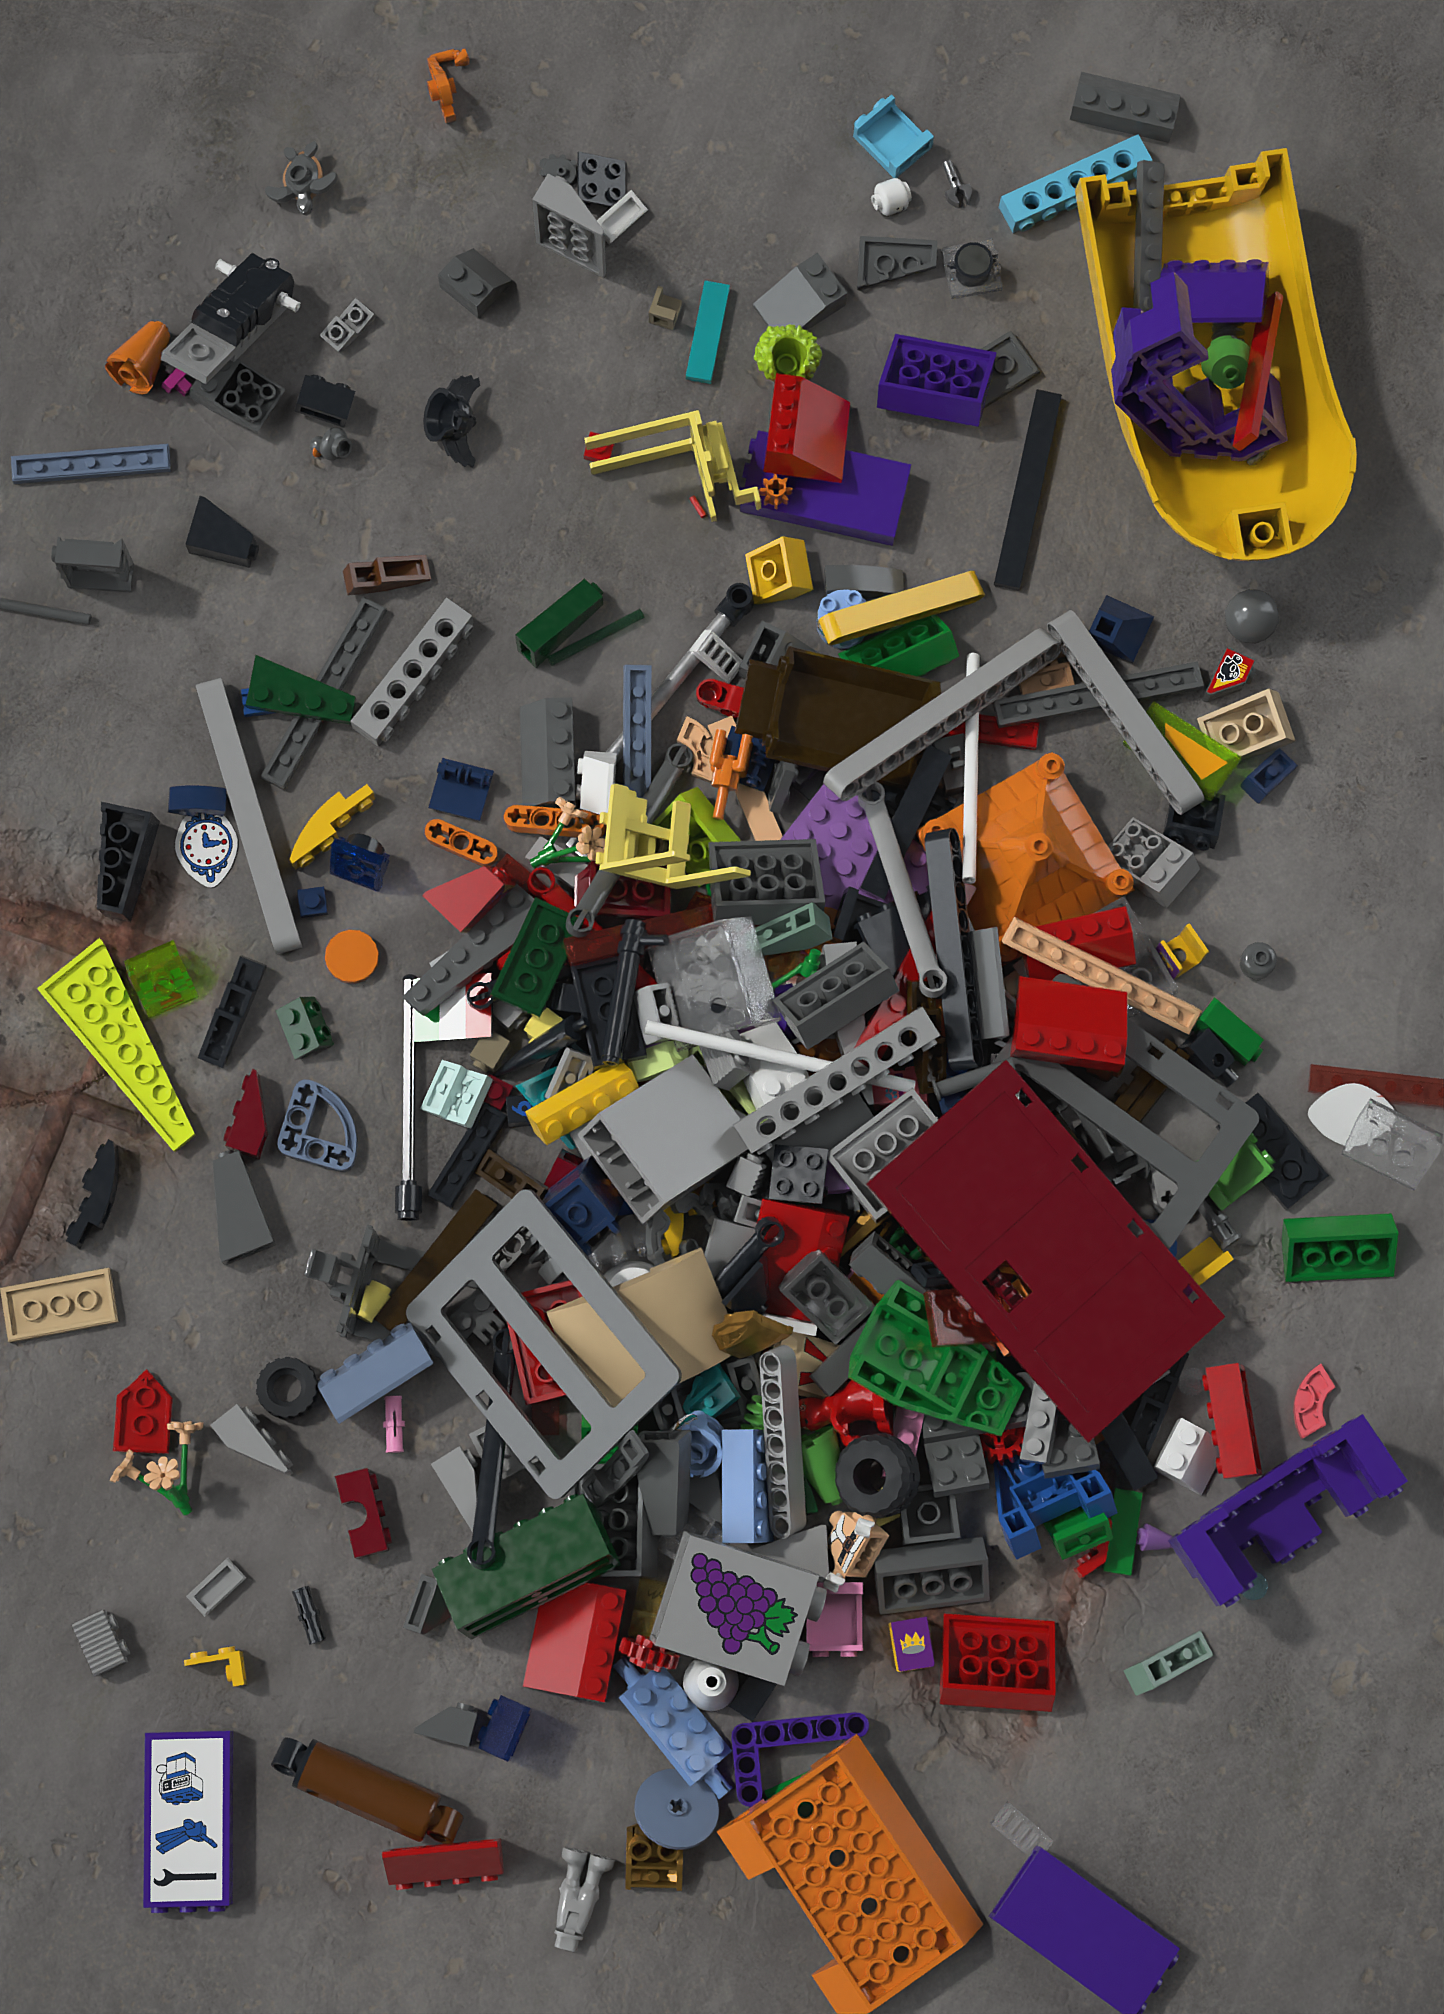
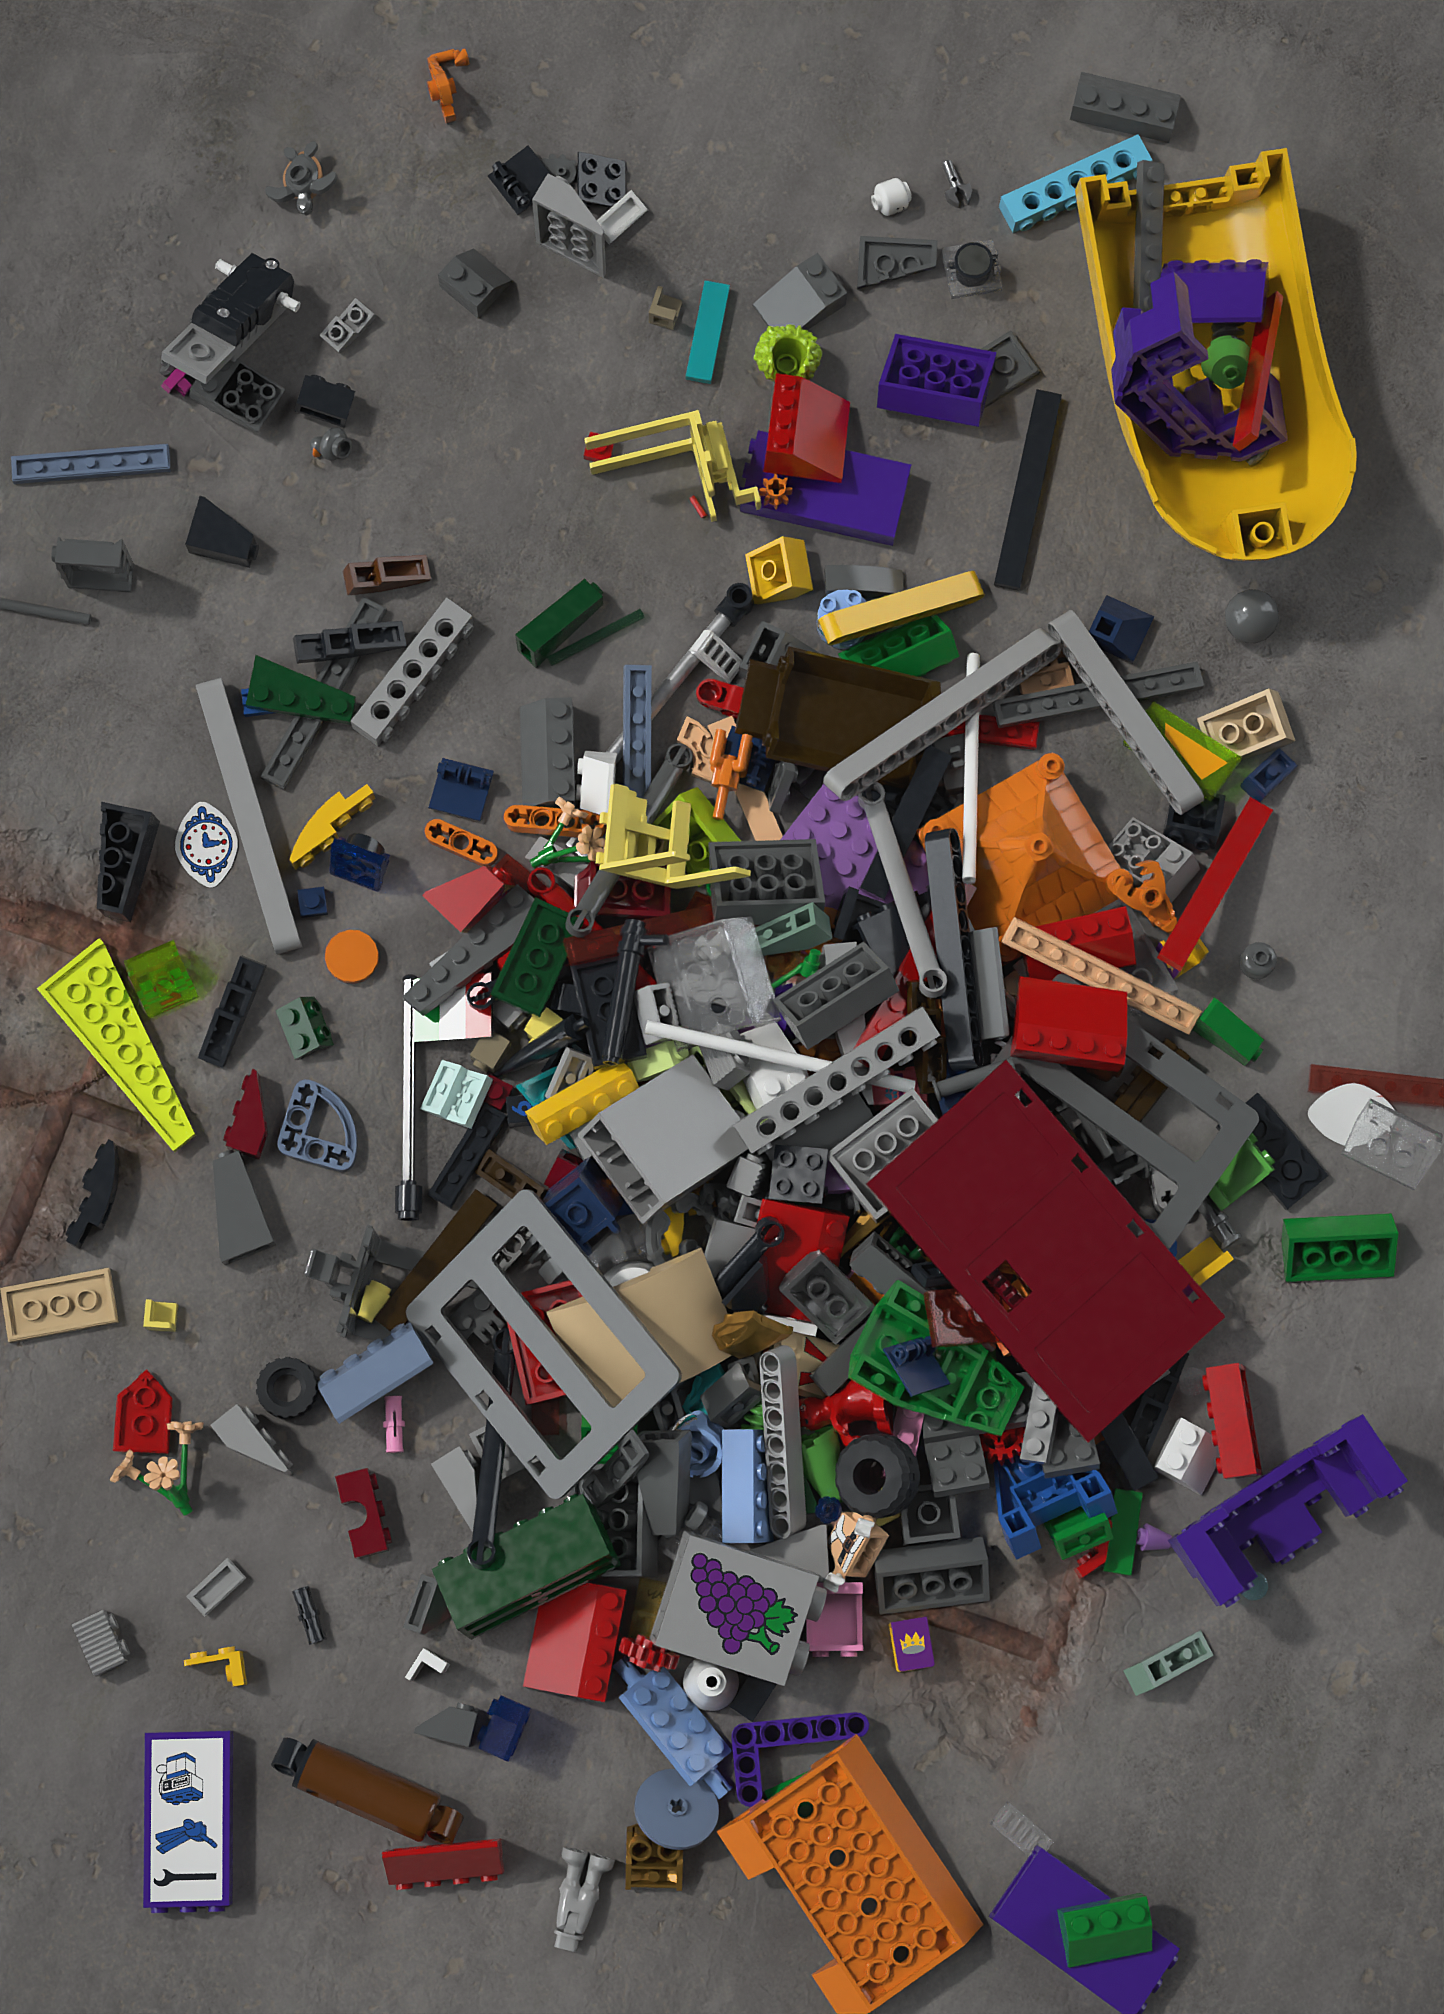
(139, 358): orange cone -> none
(160, 1316): none -> light yellow panel
(195, 798): dark blue slope -> none
(349, 642): none -> black slope
(430, 1659): none -> white panel
(451, 418): black helmet -> none
(519, 178): none -> black hinge
(696, 1516): none -> dark grey tile
(731, 1397): none -> dark grey panel
(833, 1514): none -> clear blue plate
(891, 137): medium azure panel -> none
(917, 1365): none -> dark blue hinge
(998, 1662): red slope -> none
(1106, 1929): none -> green slope
(1149, 897): none -> orange animal
(1205, 1047): black torso -> none
(1214, 884): none -> red tile
(1230, 675): slope -> none
(1310, 1400): coral tile -> none

